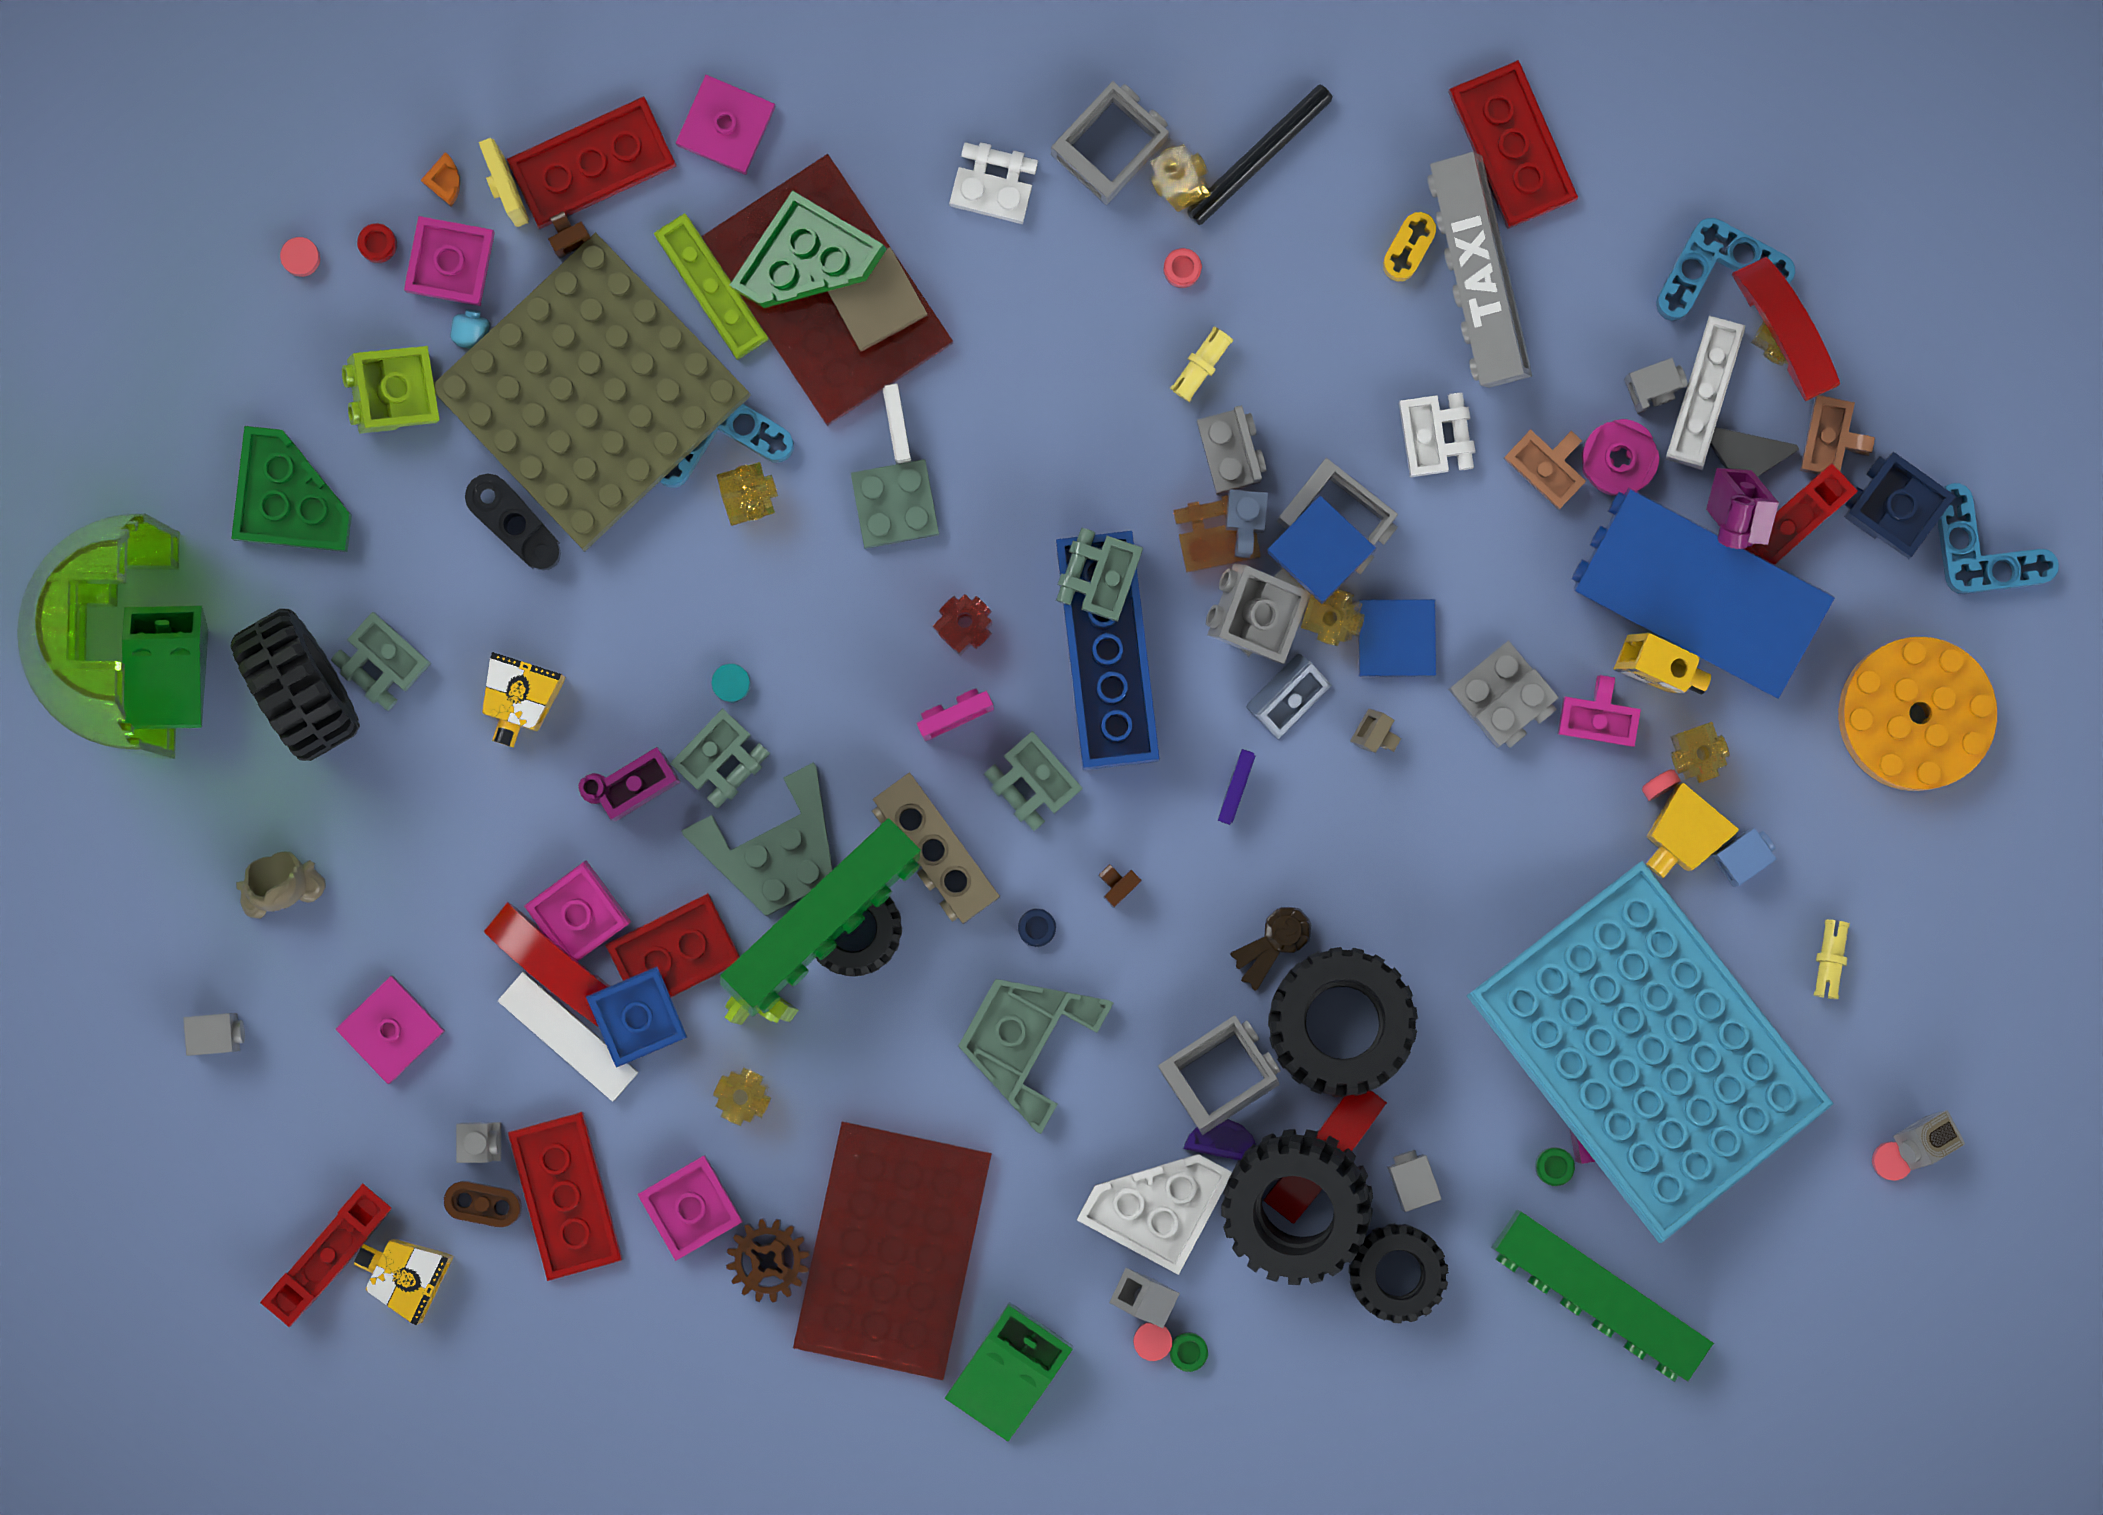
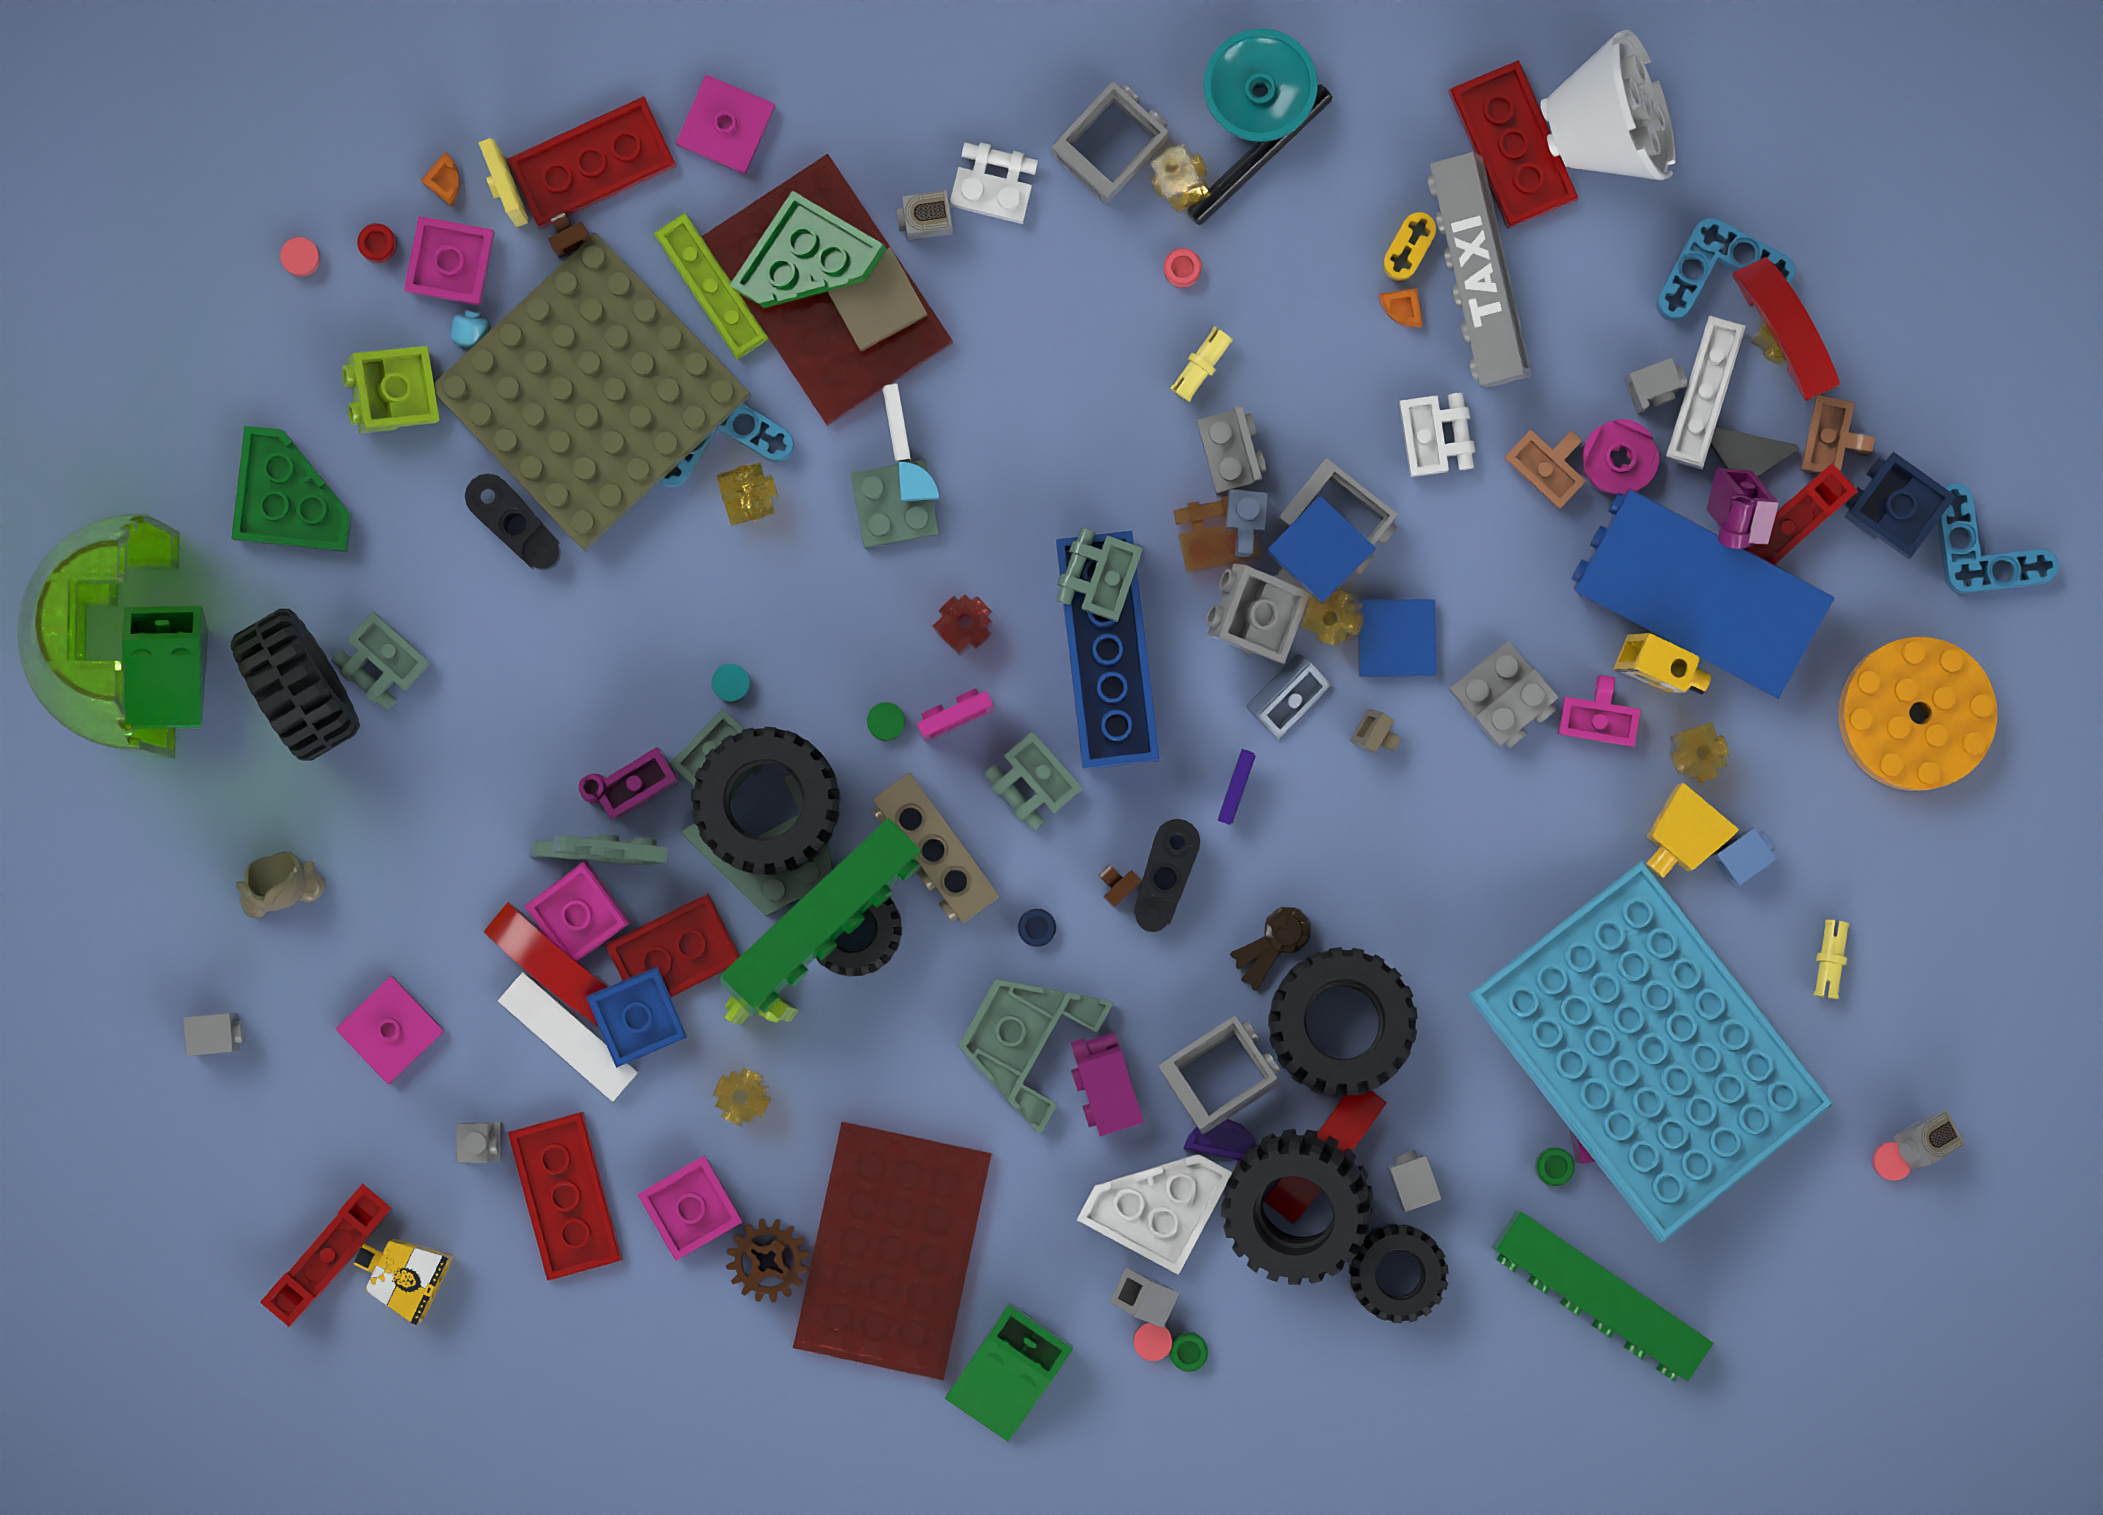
(483, 1204): reddish brown plate -> none
(518, 696): torso -> none
(602, 848): none -> sand green wing
(728, 763): none -> black tyre
(885, 721): none -> green tile
(916, 483): none -> medium azure tile
(925, 215): none -> brick
(1106, 1084): none -> magenta hinge
(1155, 905): none -> black piece
(1260, 60): none -> teal dish
(1402, 307): none -> orange tile
(1612, 114): none -> white cone
(1661, 784): coral tile -> none

